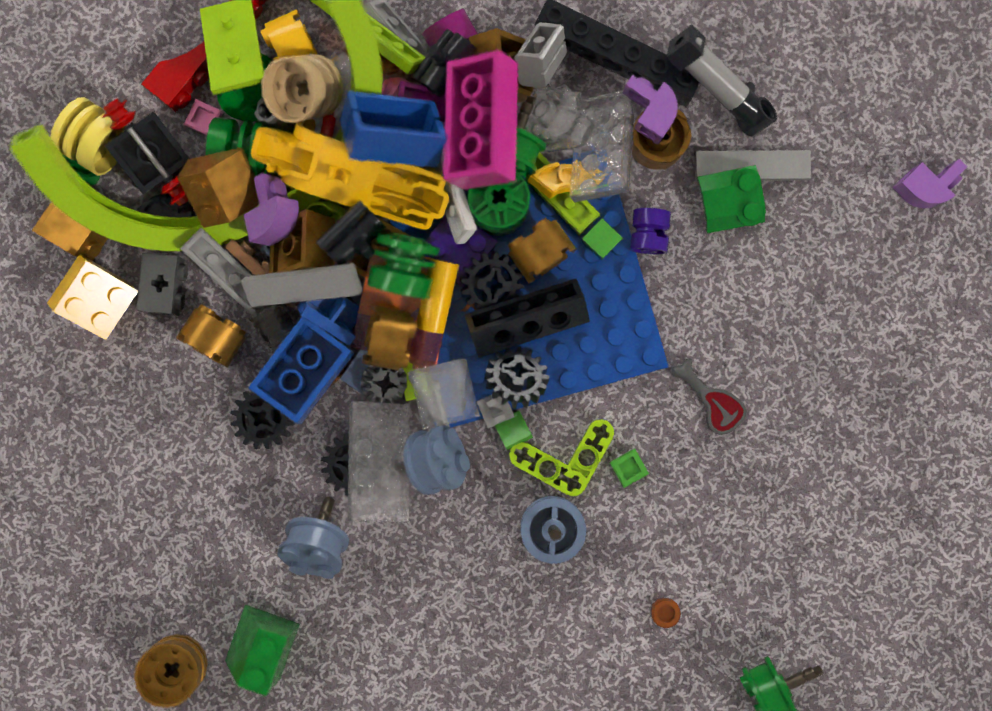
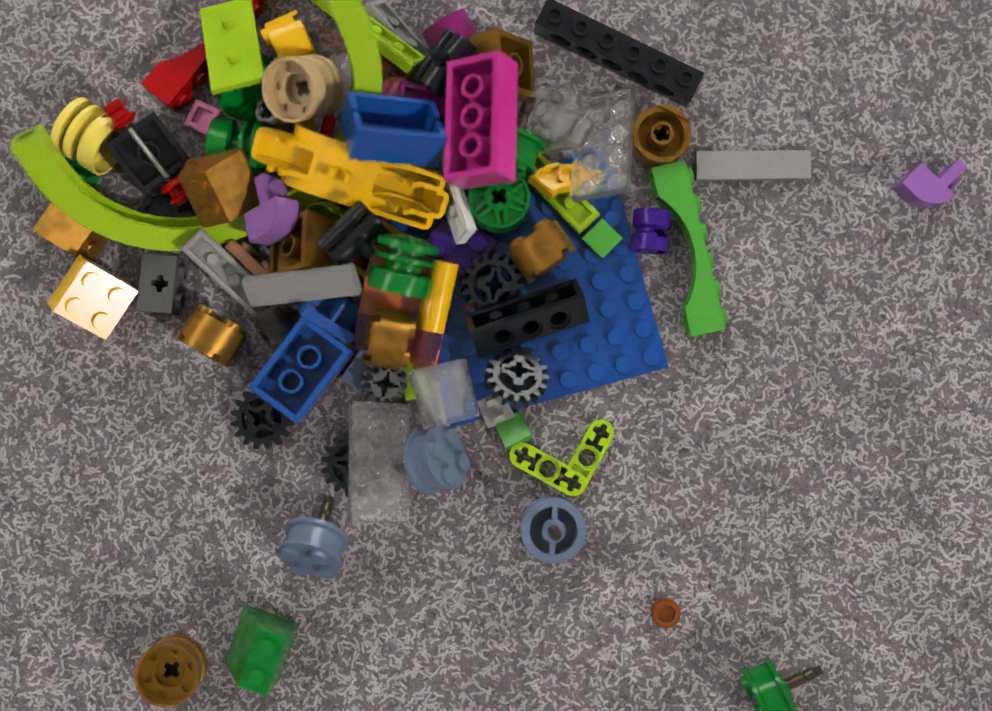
(541, 55): light grey brick -> none
(629, 468): bright green tile -> none
(659, 107): medium lavender brick -> none
(674, 192): none -> bright green arch
(691, 53): piece -> none
(723, 408): dark grey piece -> none
(732, 198): green slope -> none

